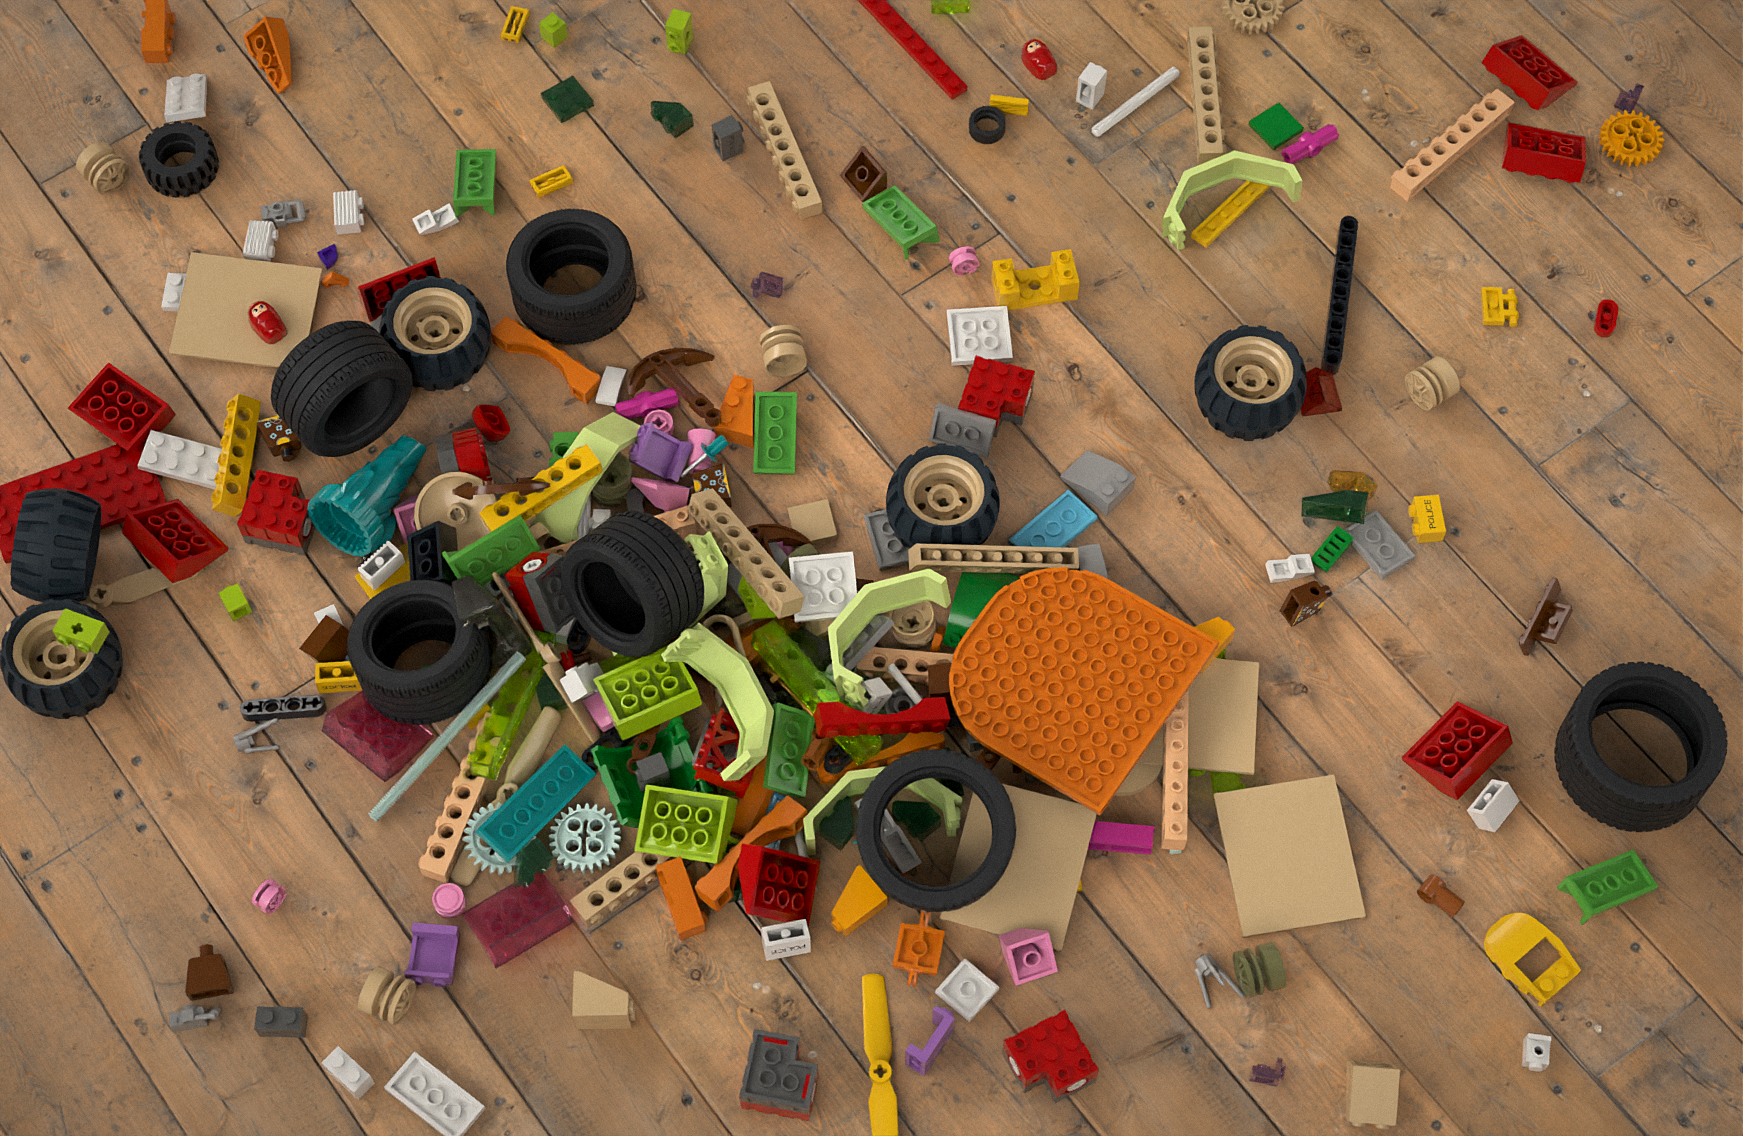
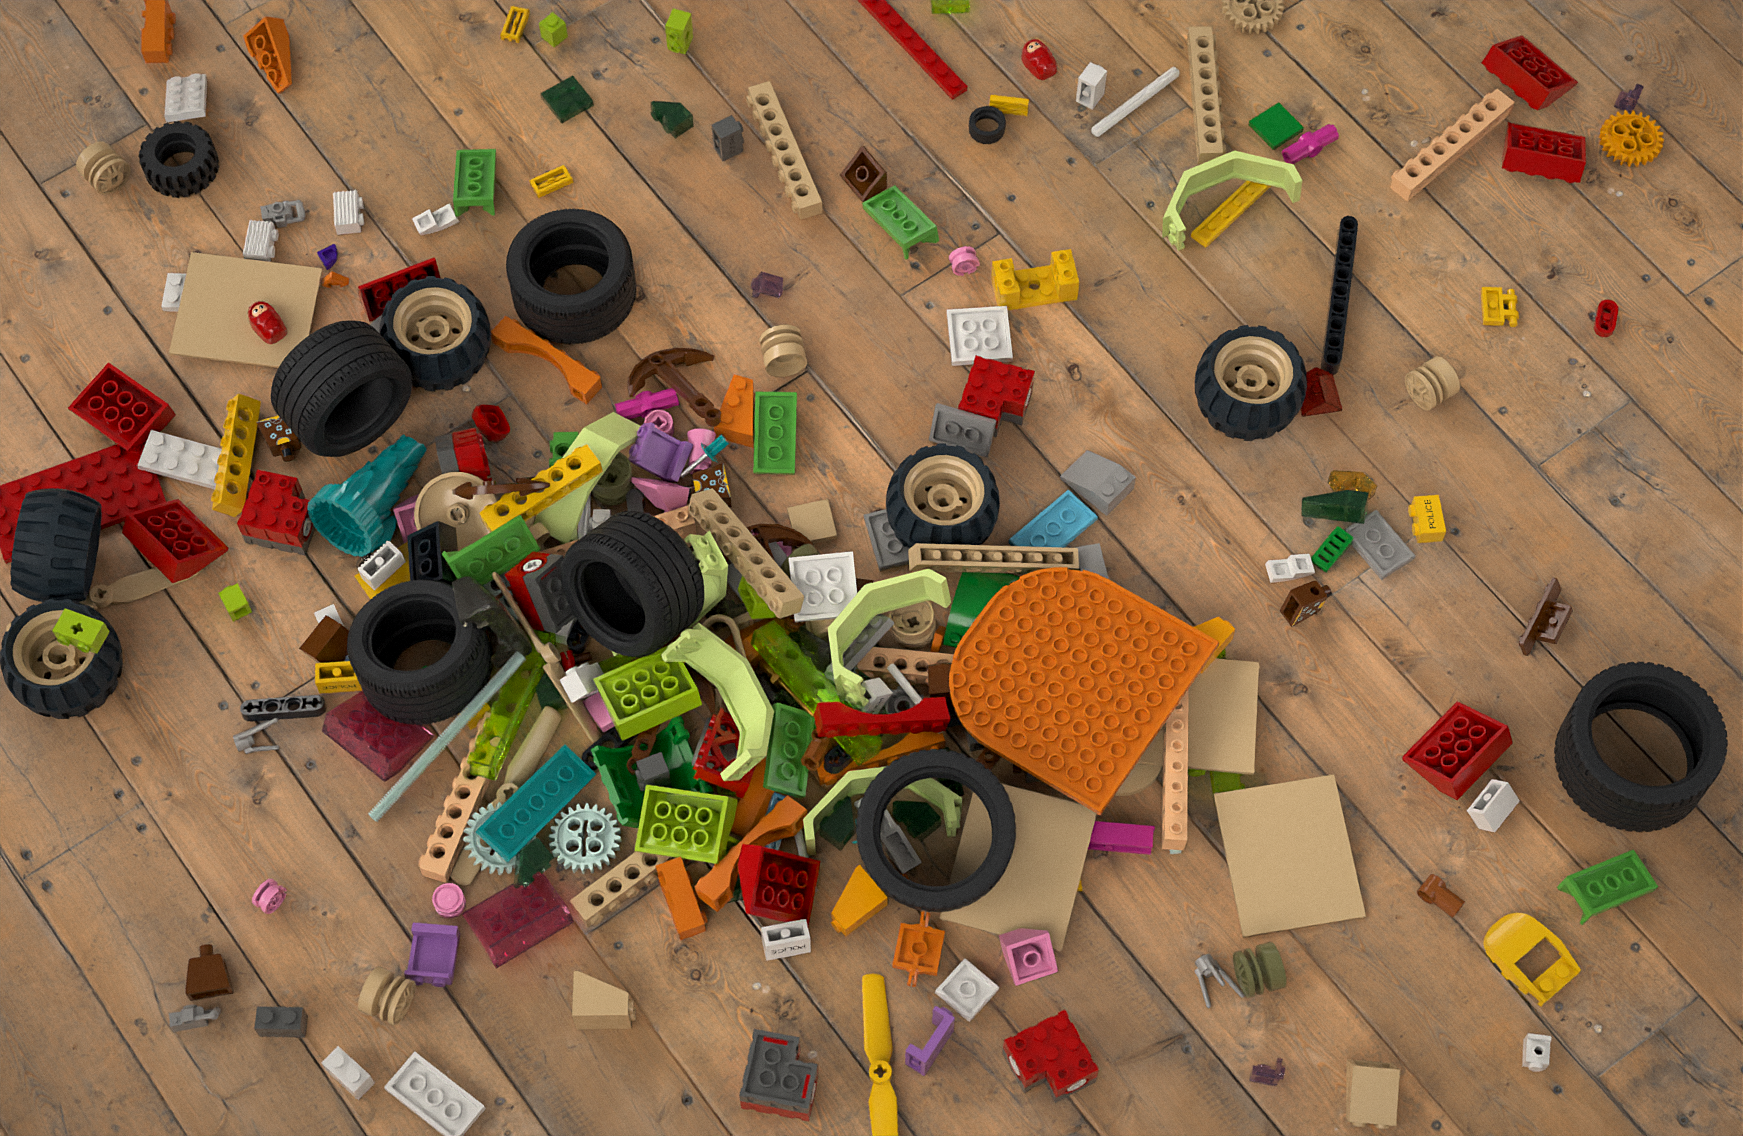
(610, 386): white slope -> none

